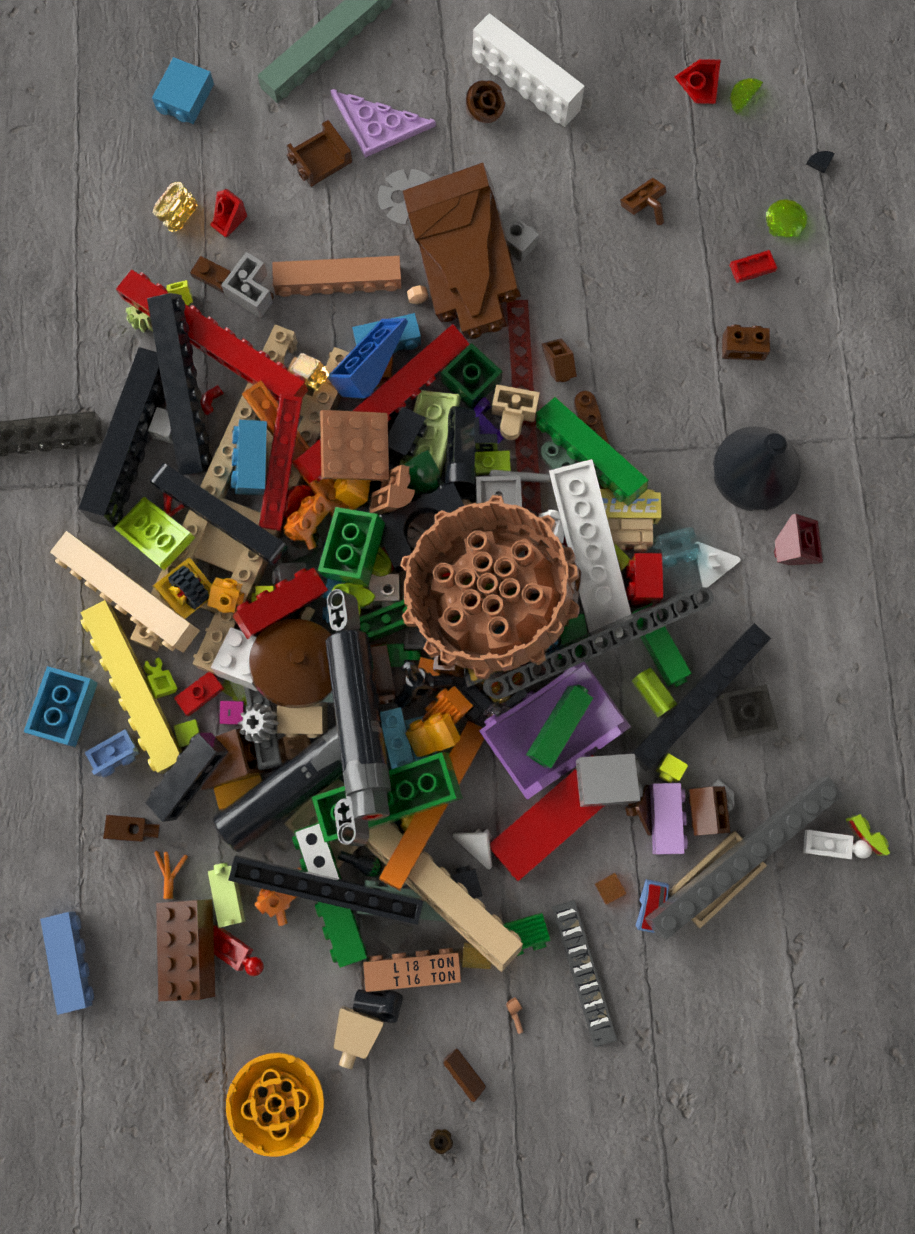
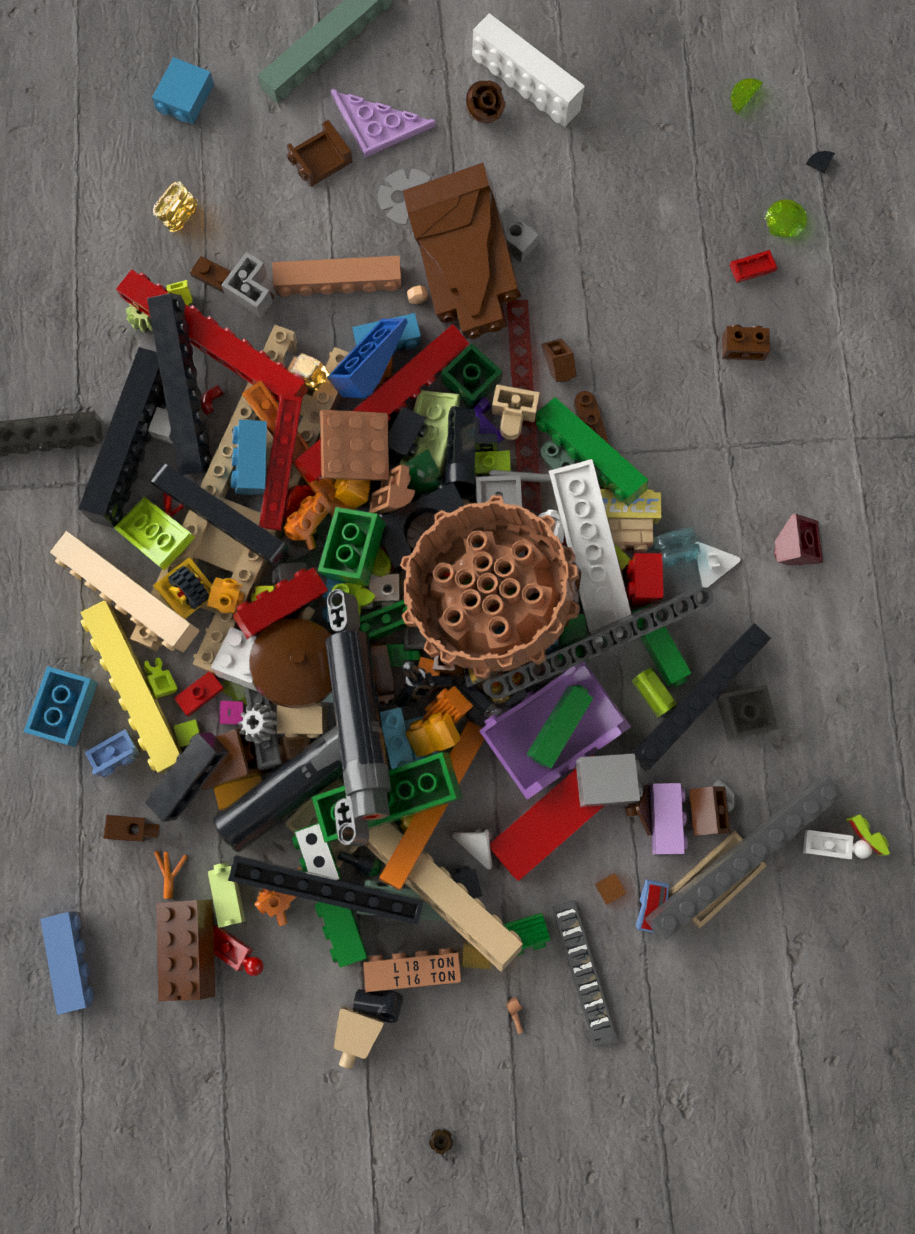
(228, 212): red slope -> none
(246, 1106): light orange brick -> none
(464, 1074): reddish brown slope -> none
(646, 195): reddish brown plate -> none
(671, 768): neon yellow plate -> none
(701, 80): red slope -> none
(756, 468): black cone -> none

